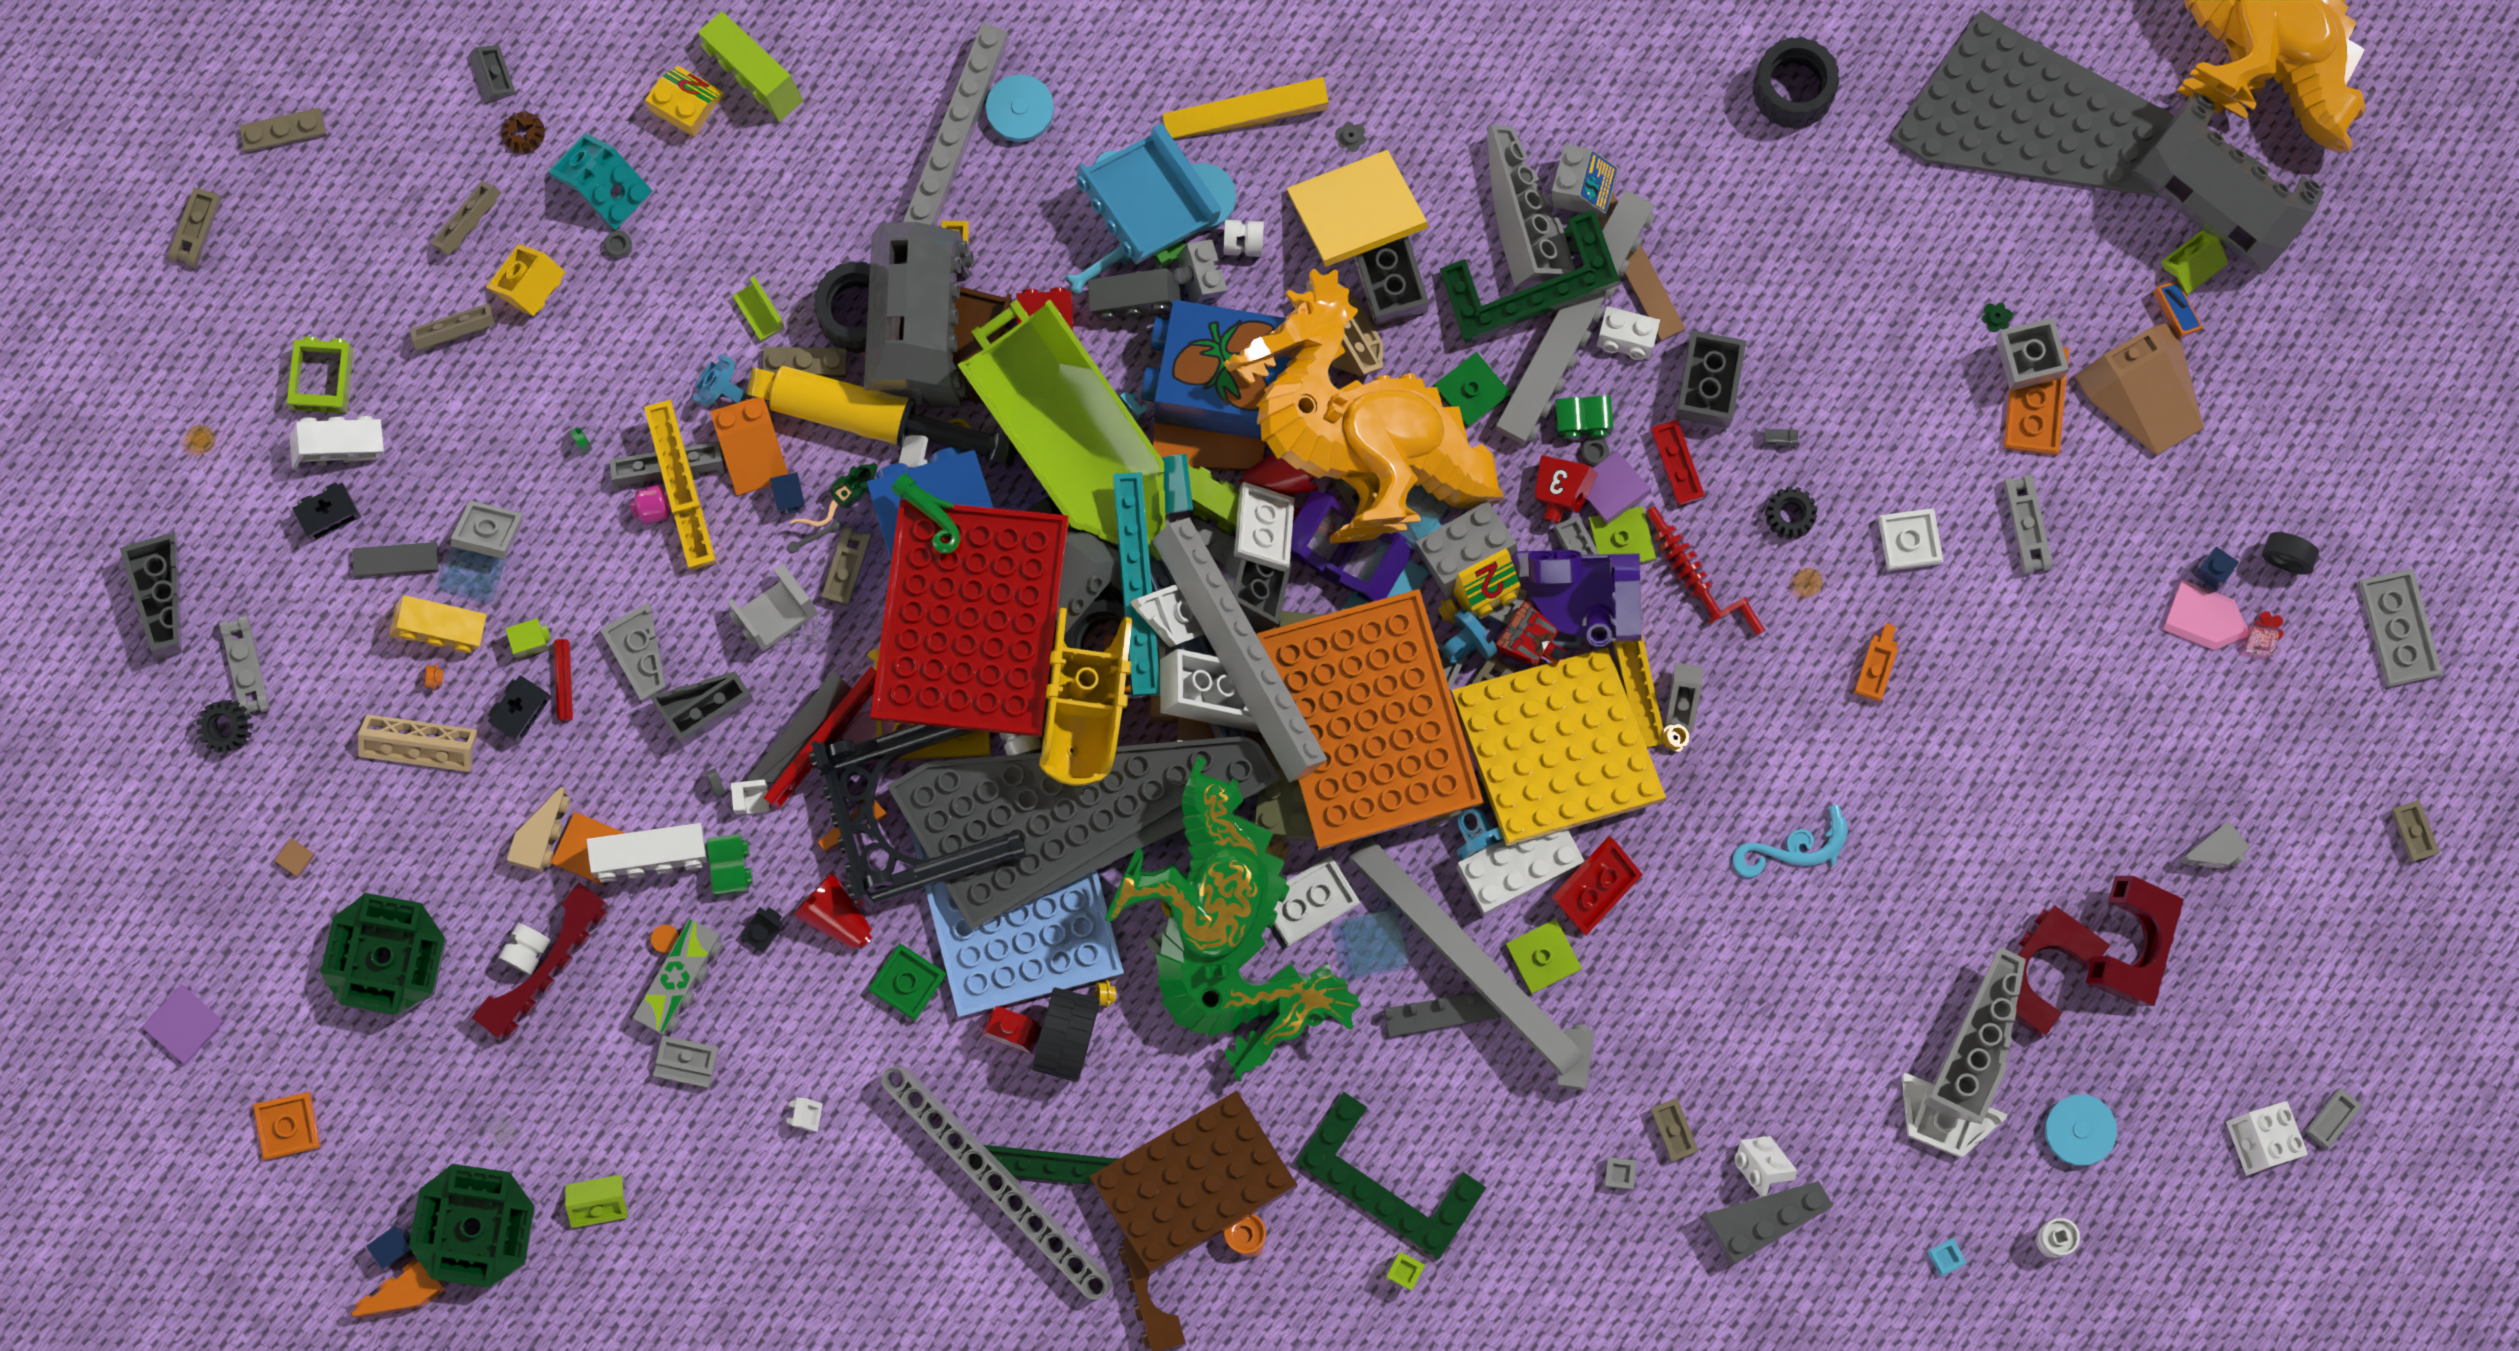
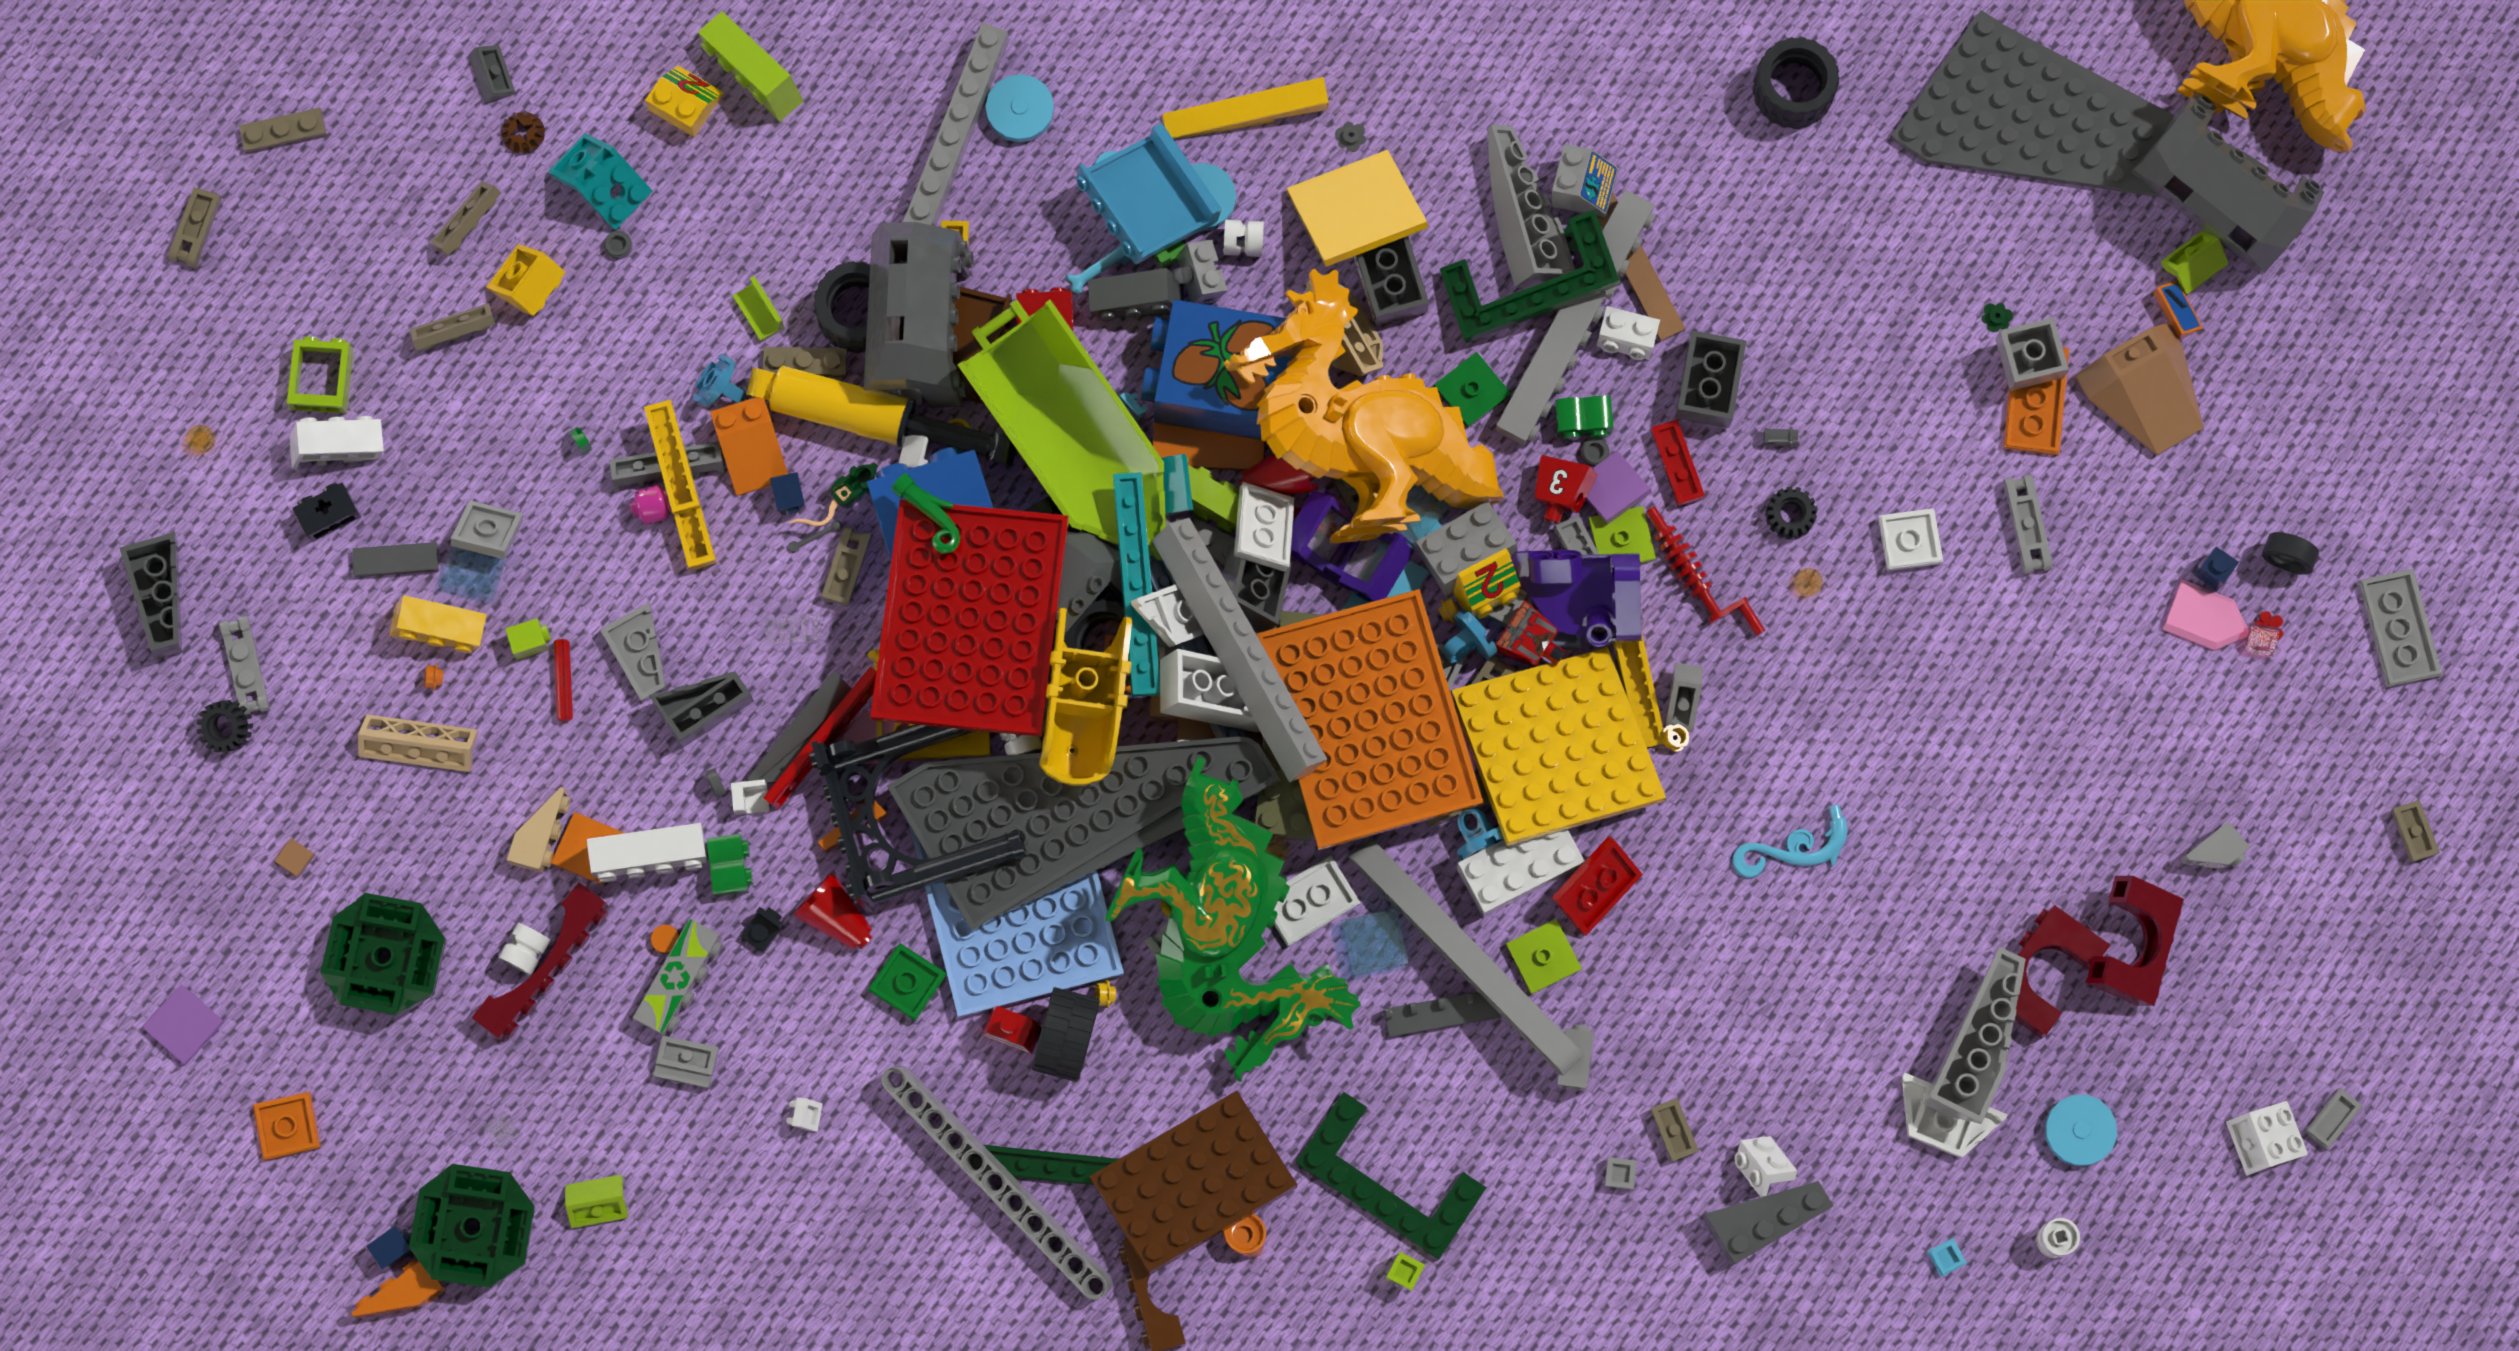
(517, 723): black brick -> none
(774, 611): light grey panel -> none
(1877, 665): orange hinge -> none

